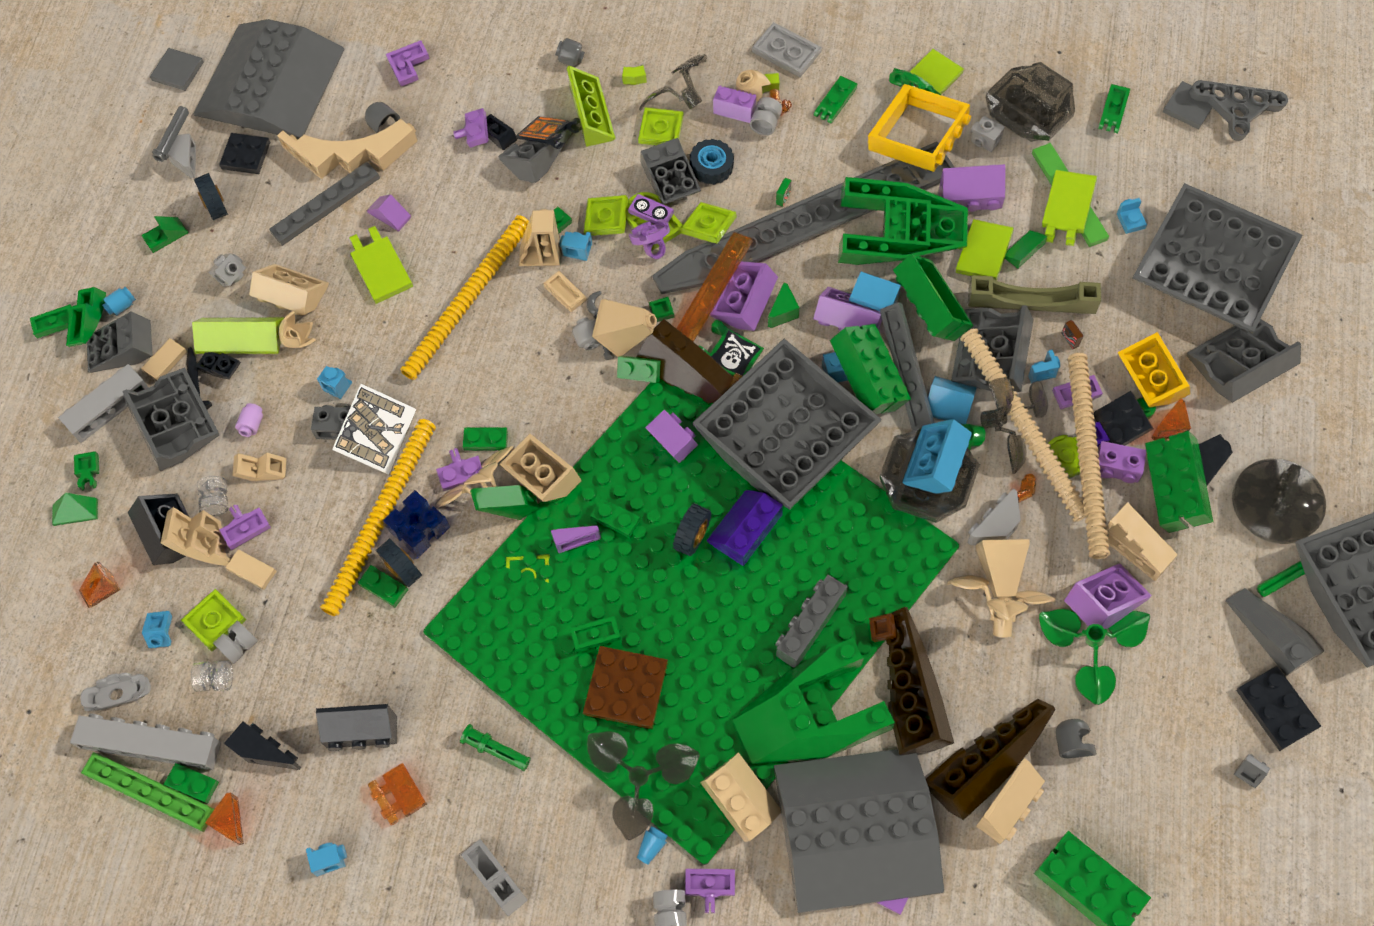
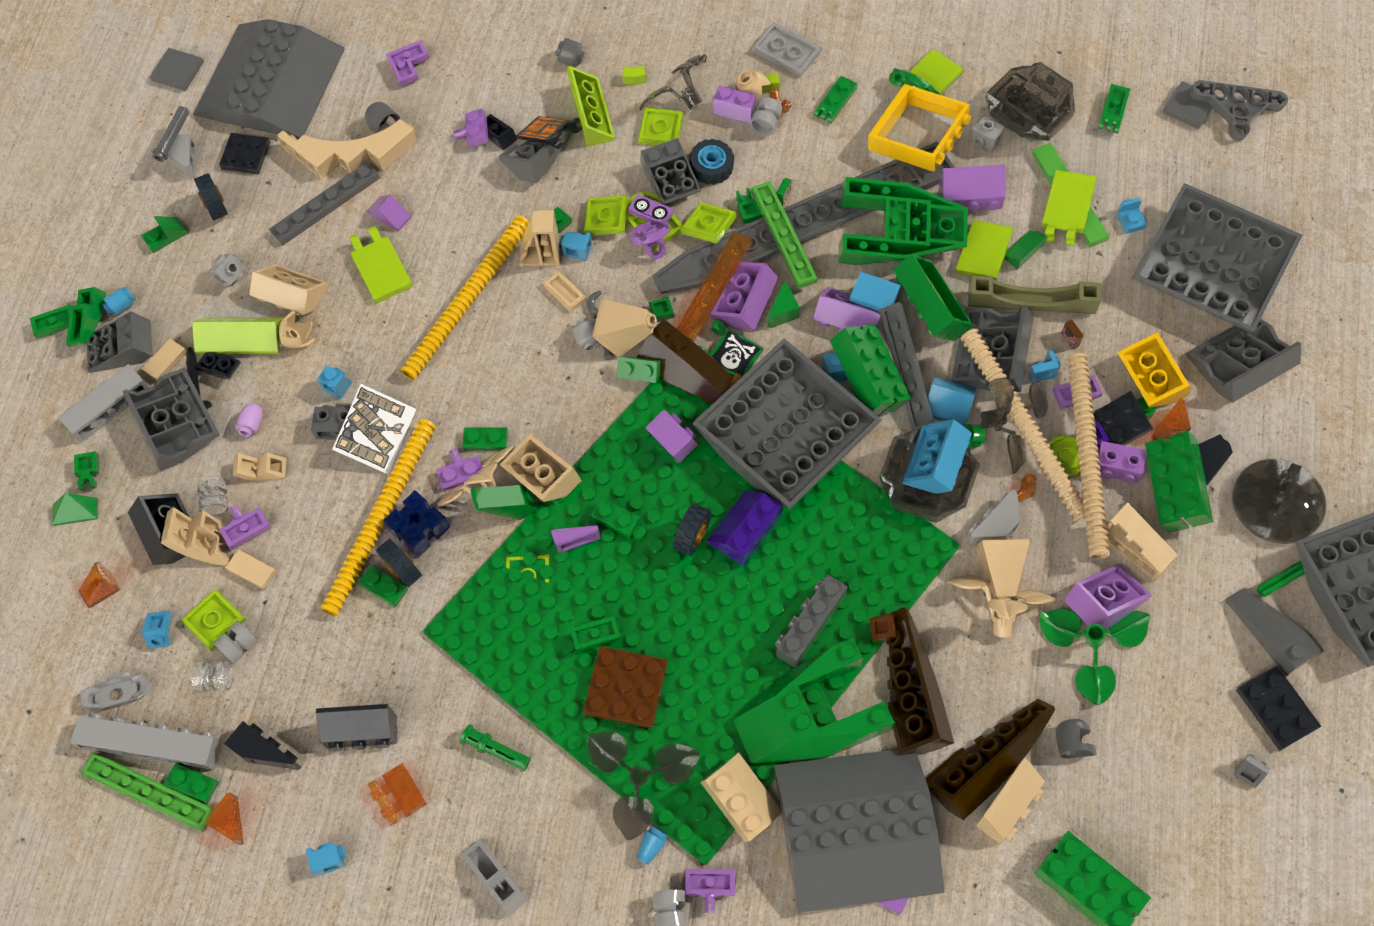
(748, 207): none -> green plate
(784, 235): none -> bright green tile

